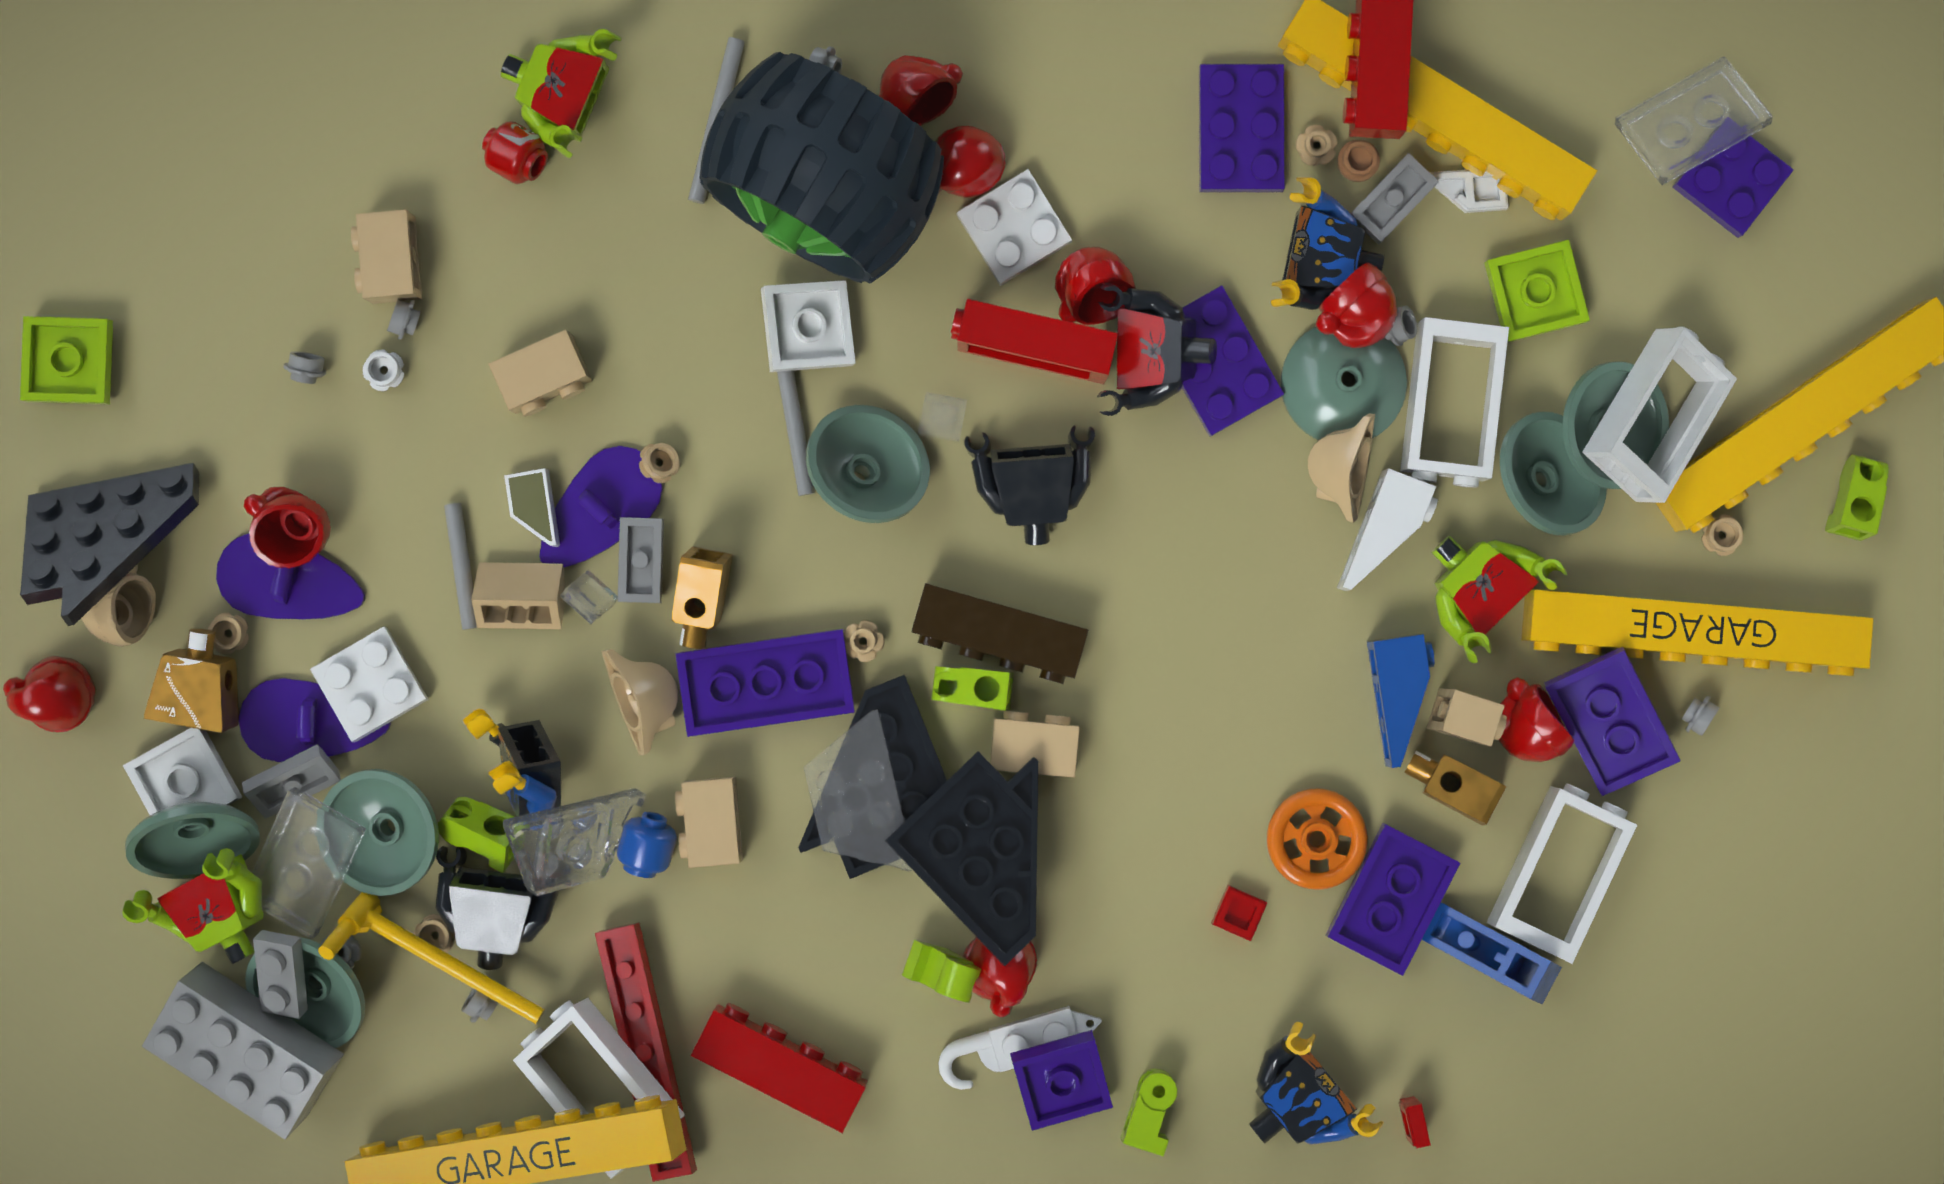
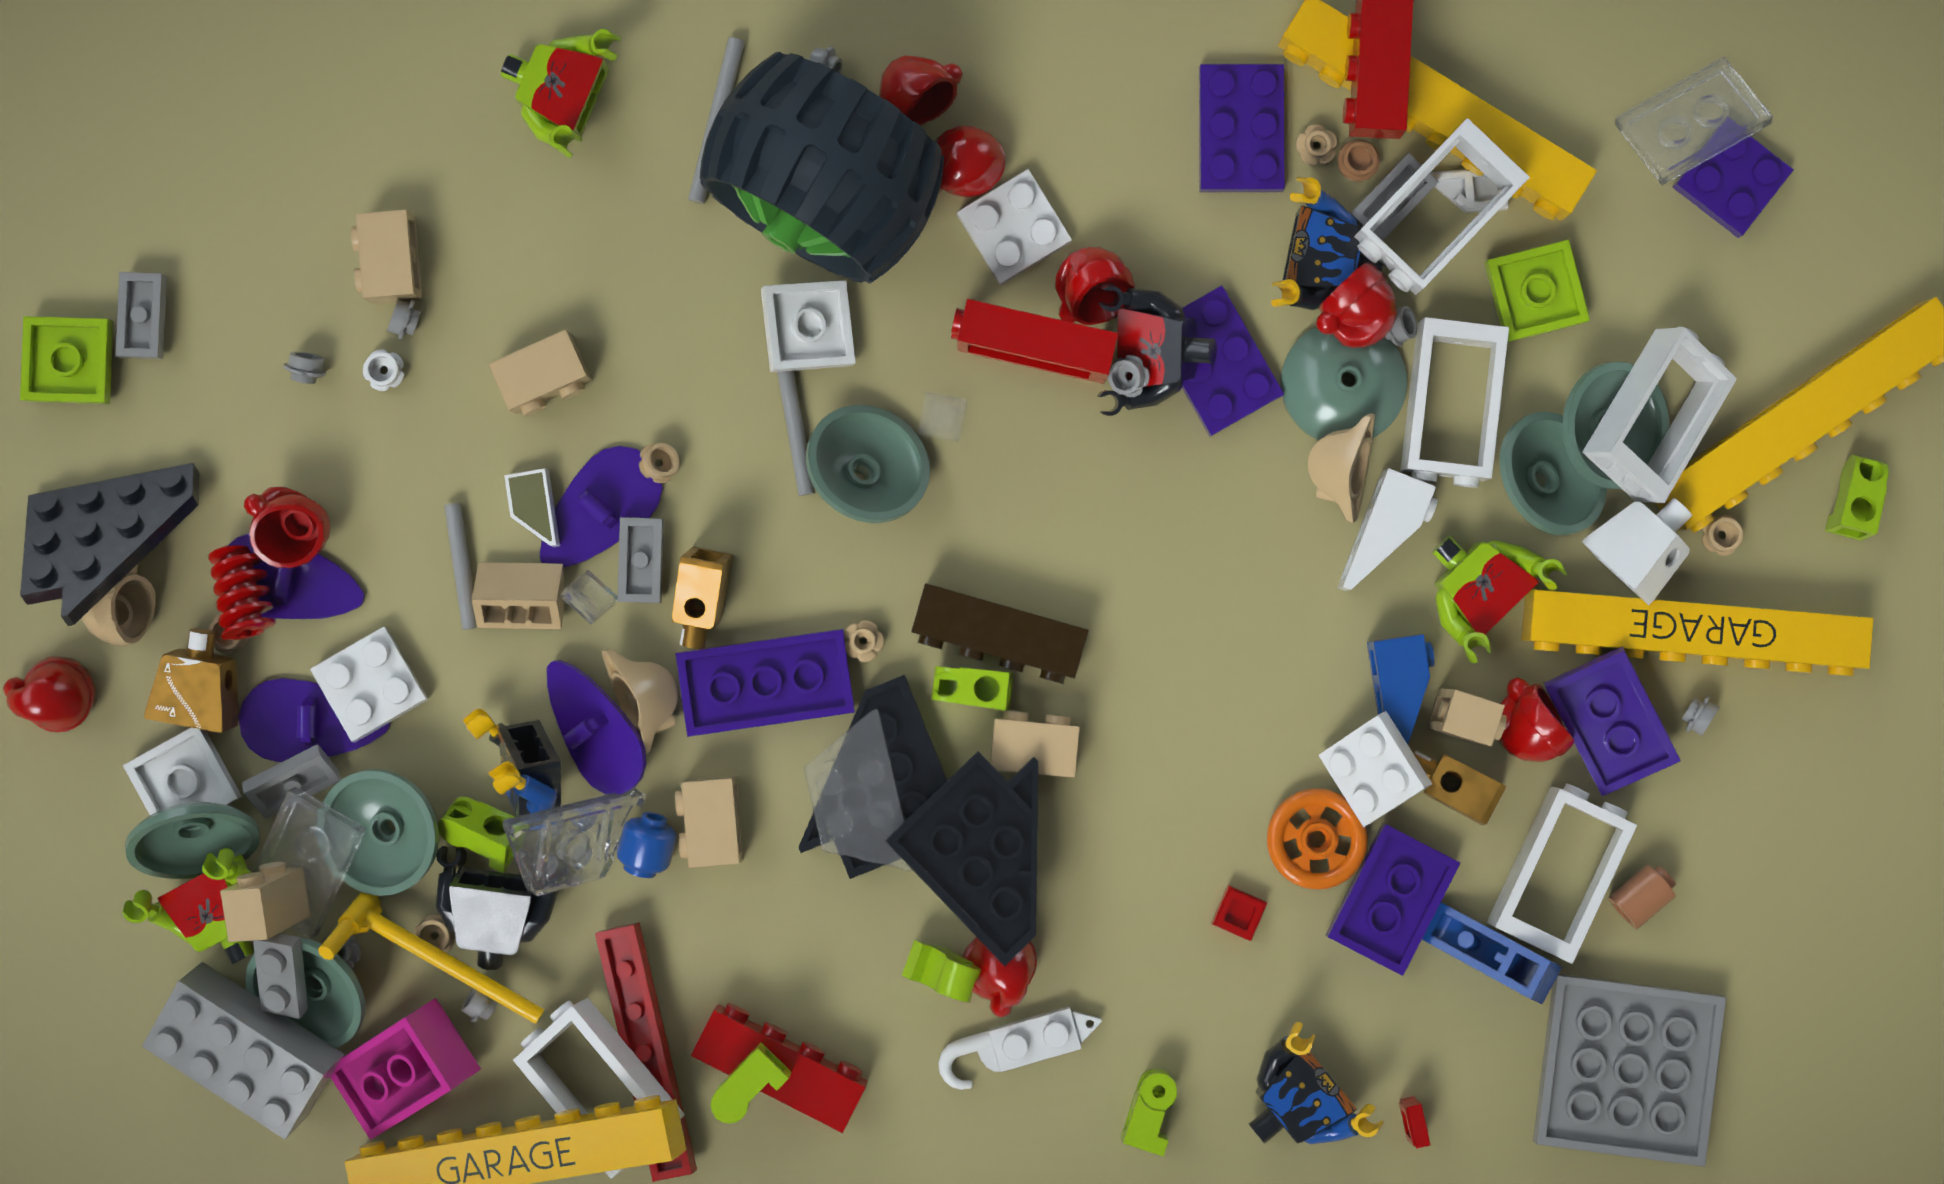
(141, 315): none -> light grey plate
(239, 592): none -> red piece
(265, 902): none -> tan brick
(404, 1069): none -> dark pink slope
(514, 152): red head -> none
(595, 730): none -> dark purple shield
(735, 1093): none -> lime leg
(1033, 482): black torso -> none
(1061, 1080): dark purple plate -> none
(1119, 381): none -> light grey plate
(1375, 769): none -> white plate
(1486, 158): none -> white window
(1629, 1069): none -> light grey plate
(1642, 546): none -> white torso
(1643, 895): none -> nougat brick

